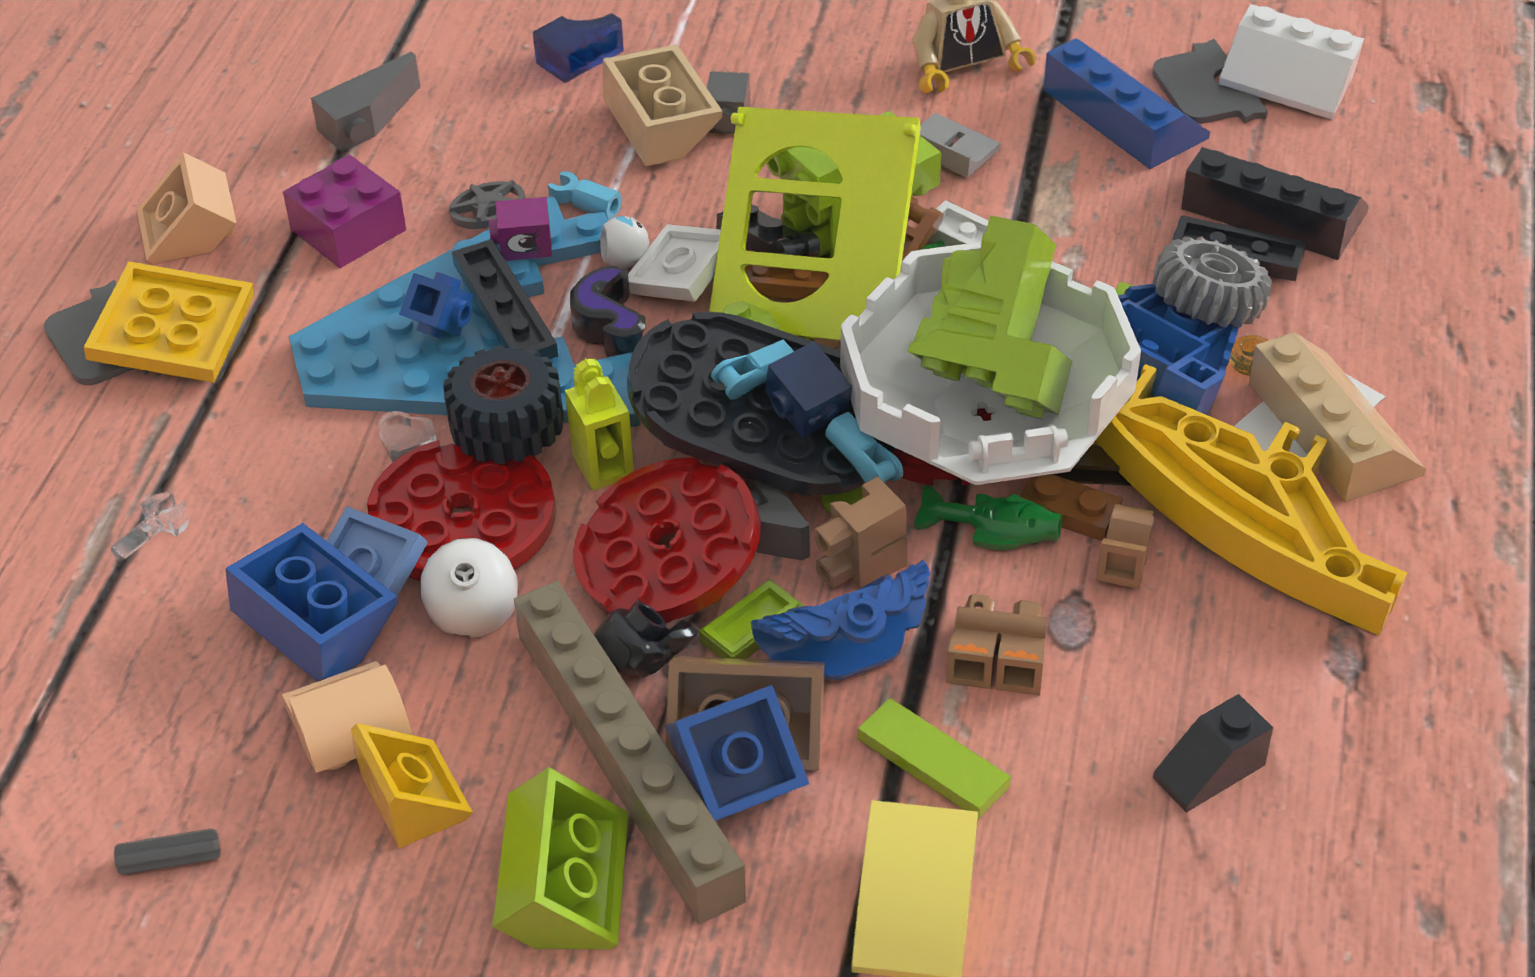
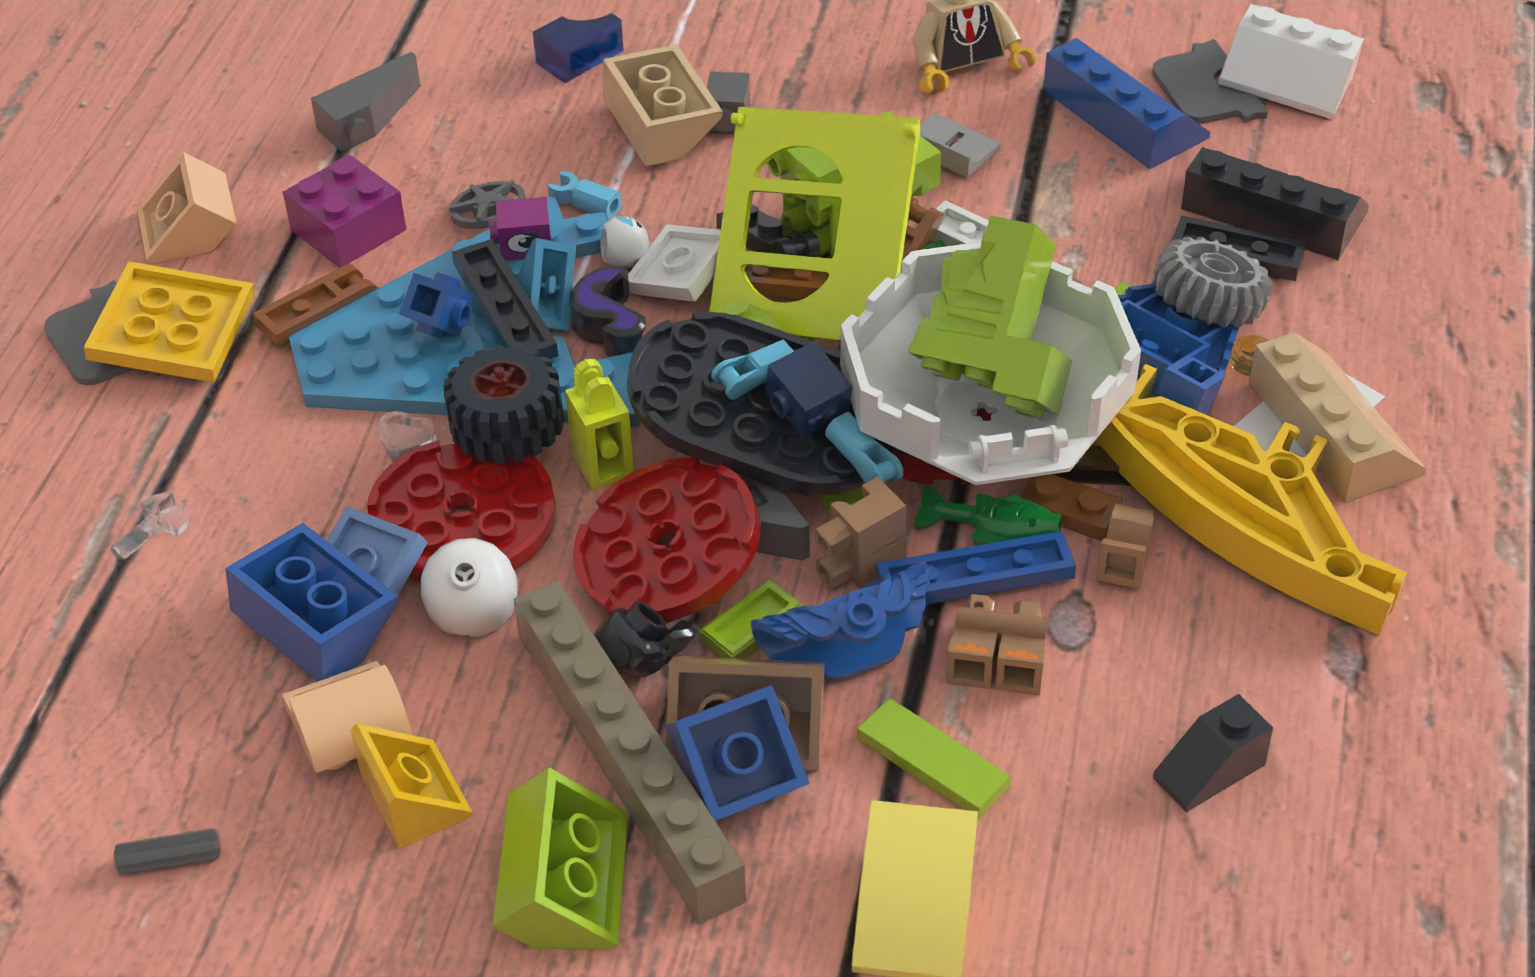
(311, 303): none -> dark orange plate
(548, 280): none -> dark azure slope
(991, 567): none -> blue plate

